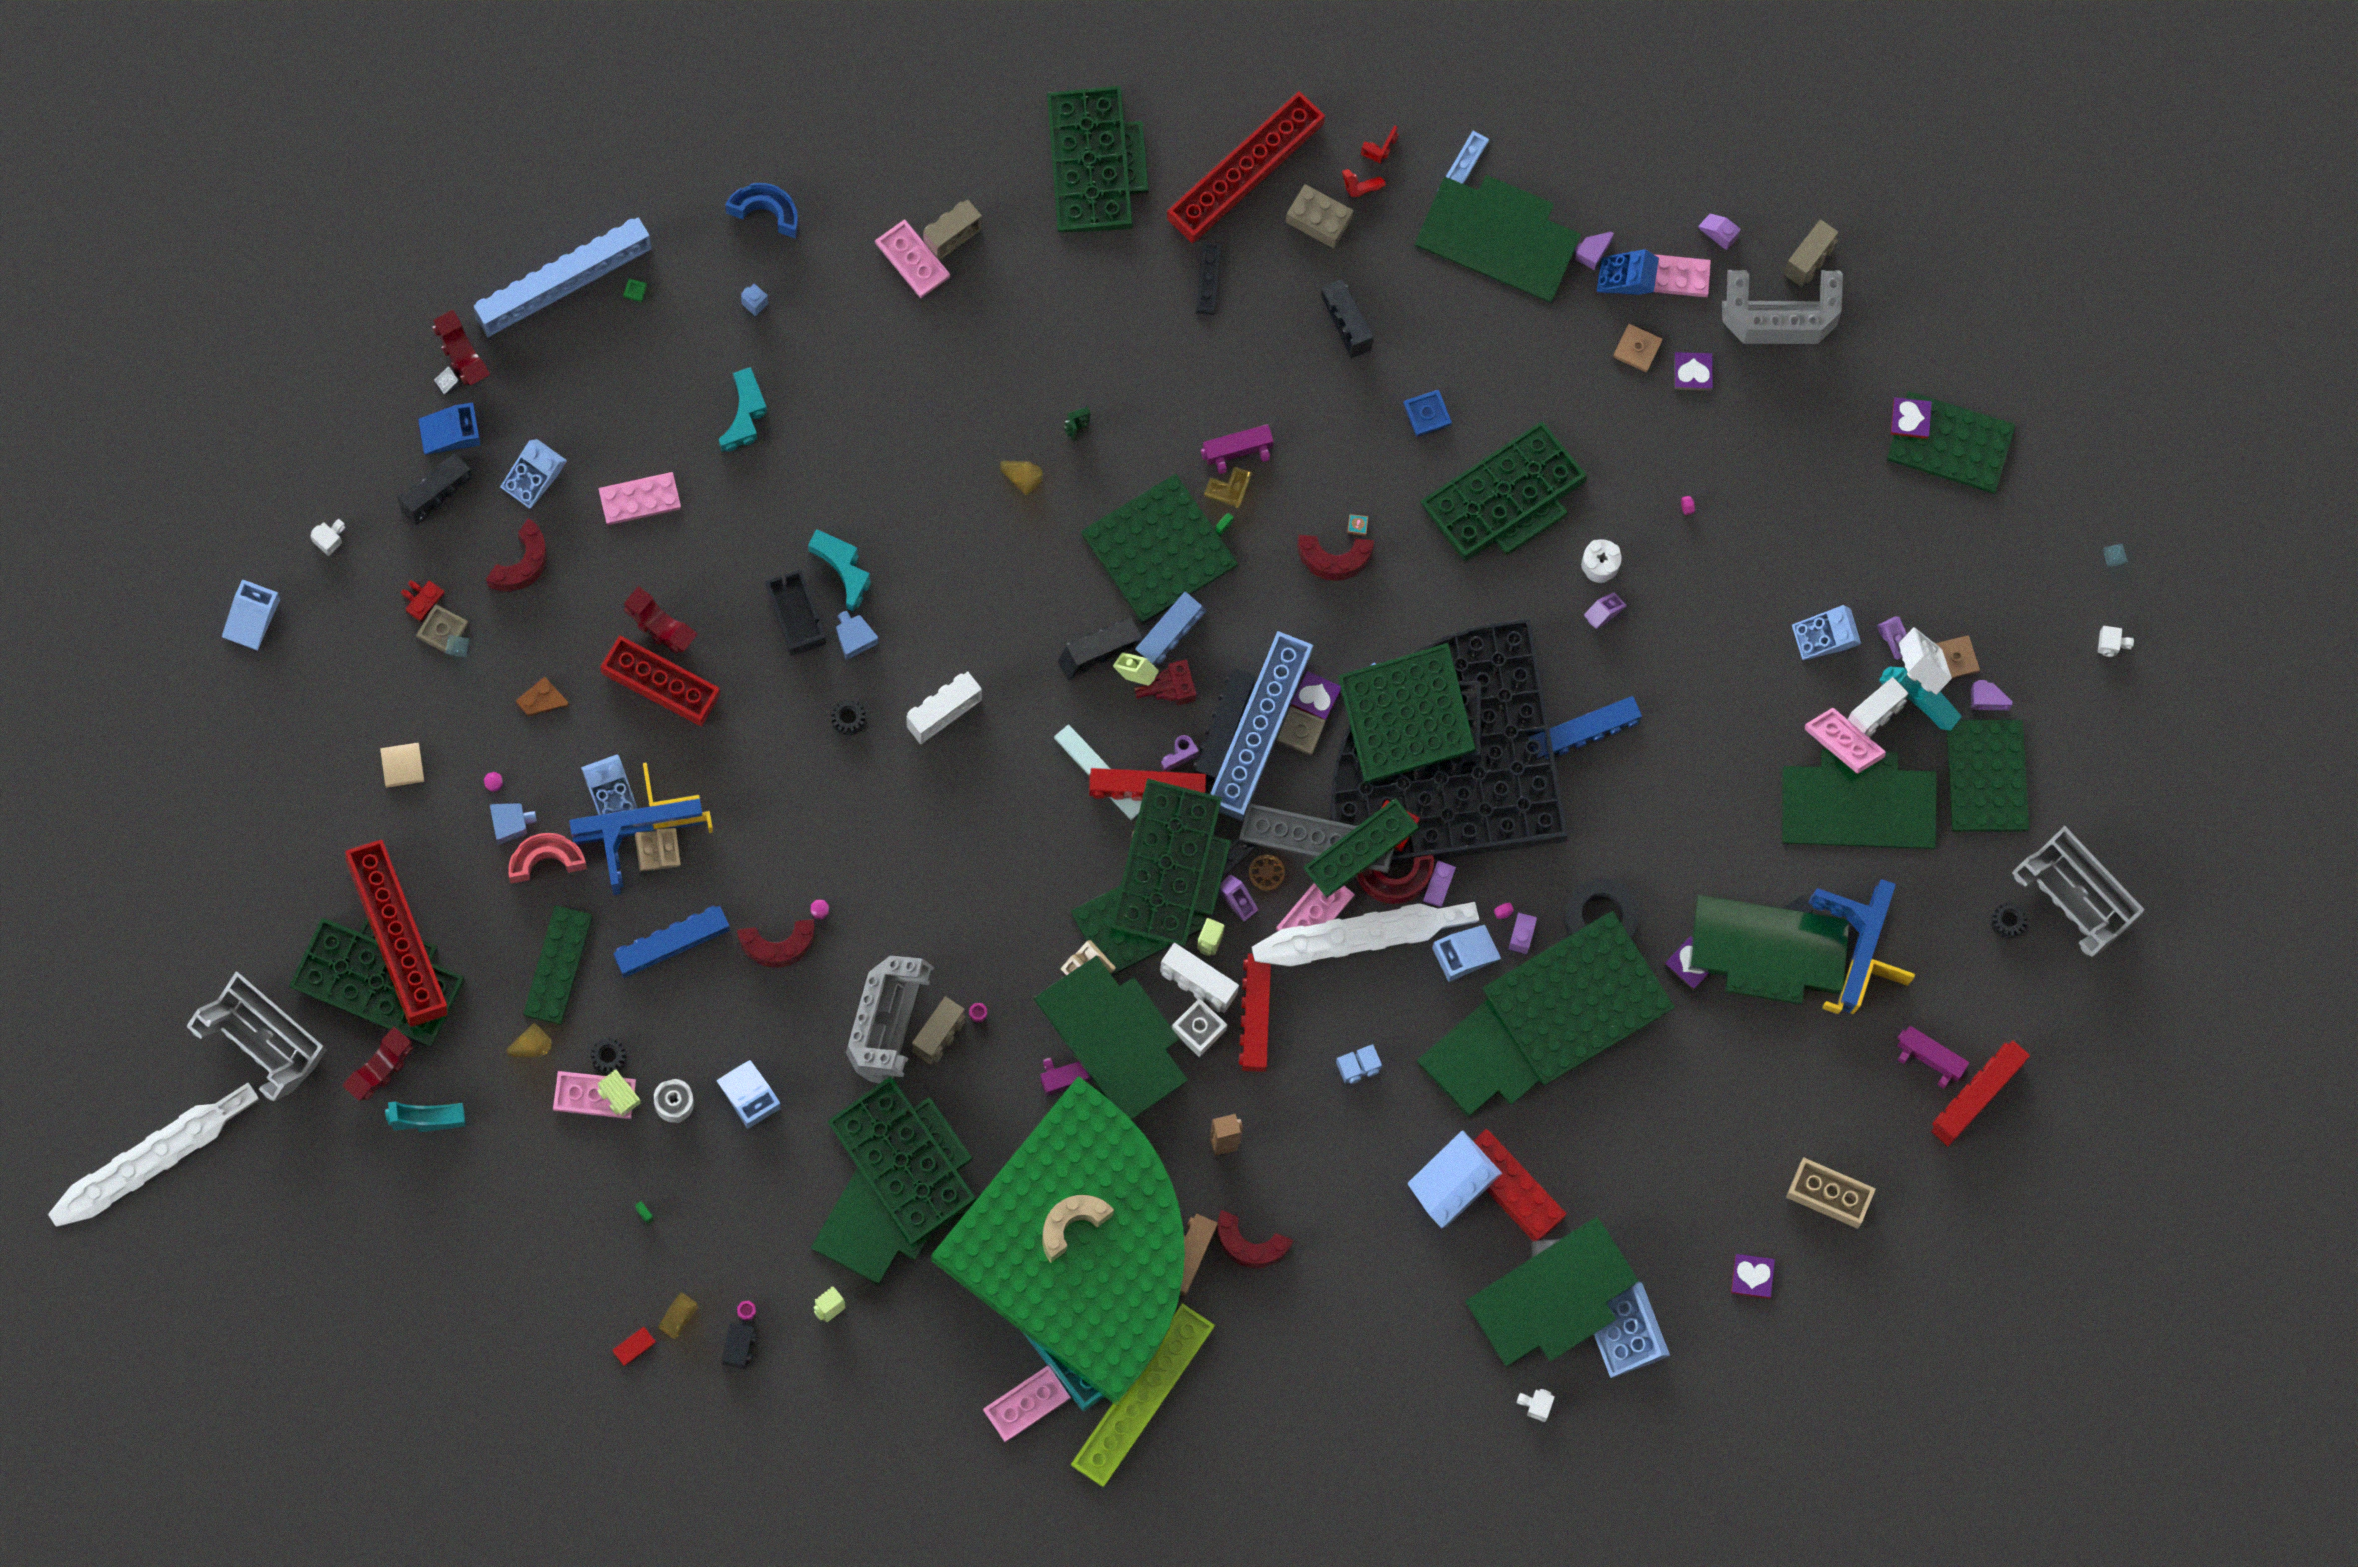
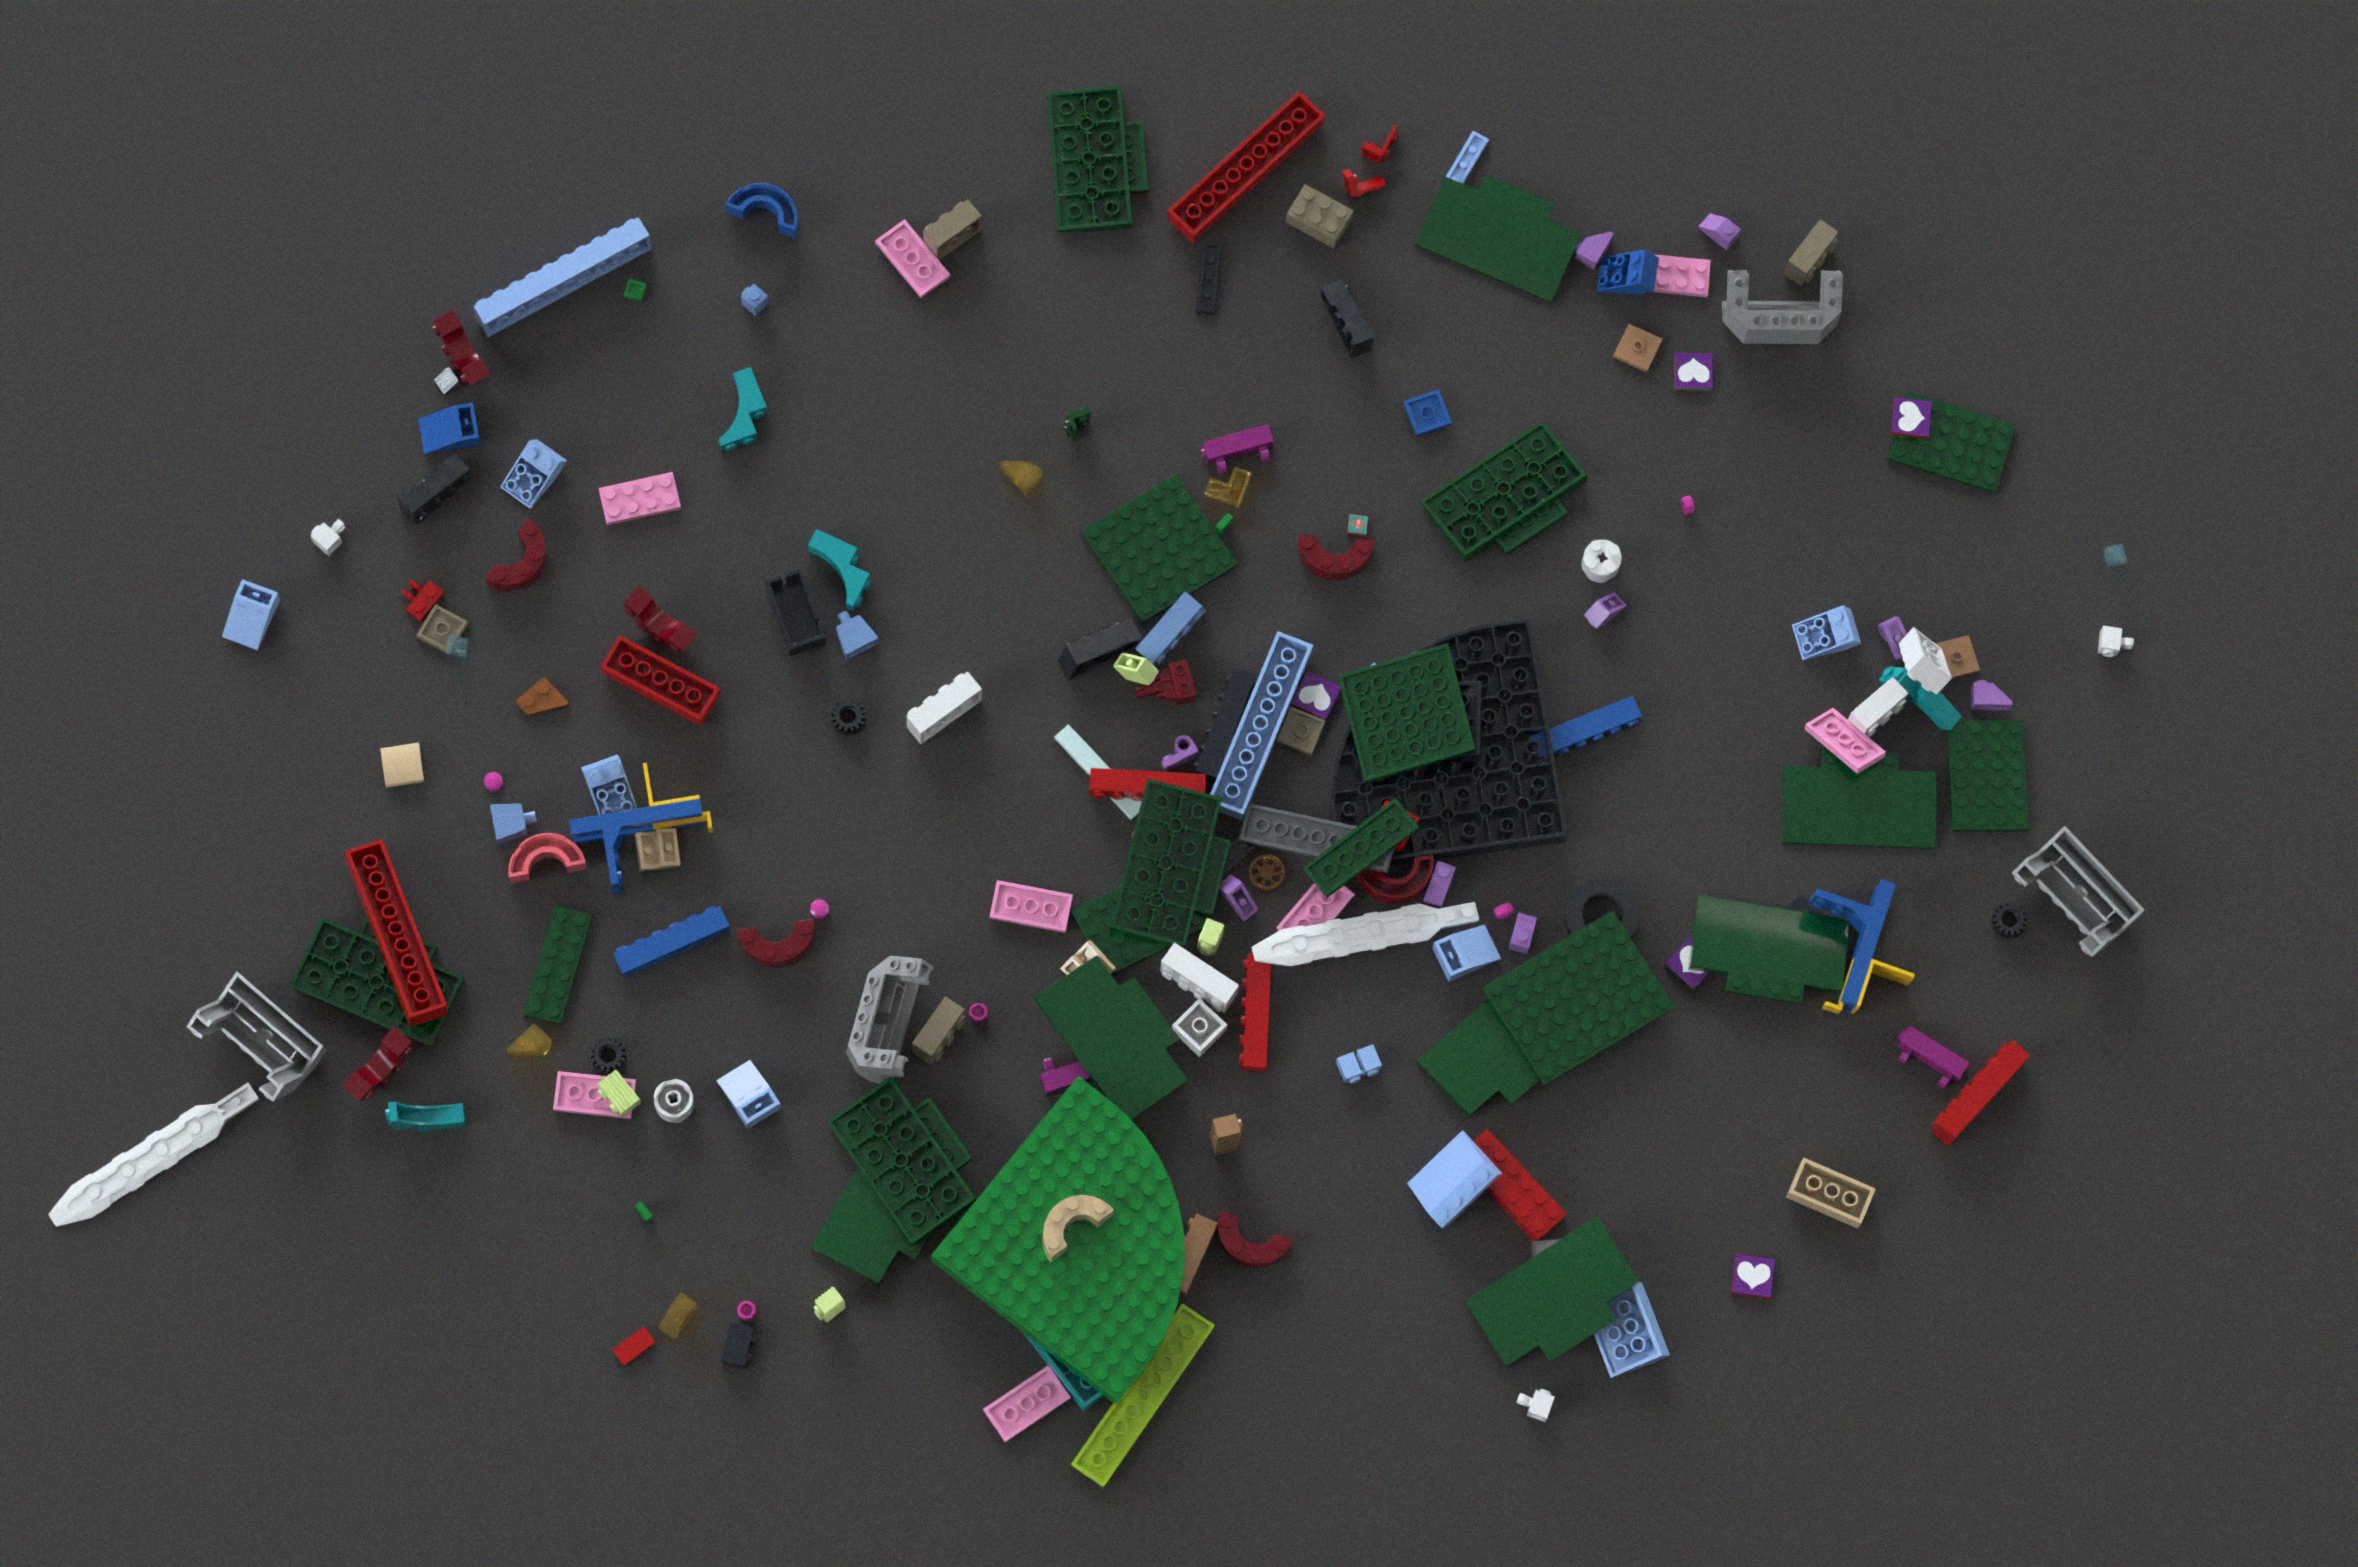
(1031, 906): none -> bright pink plate

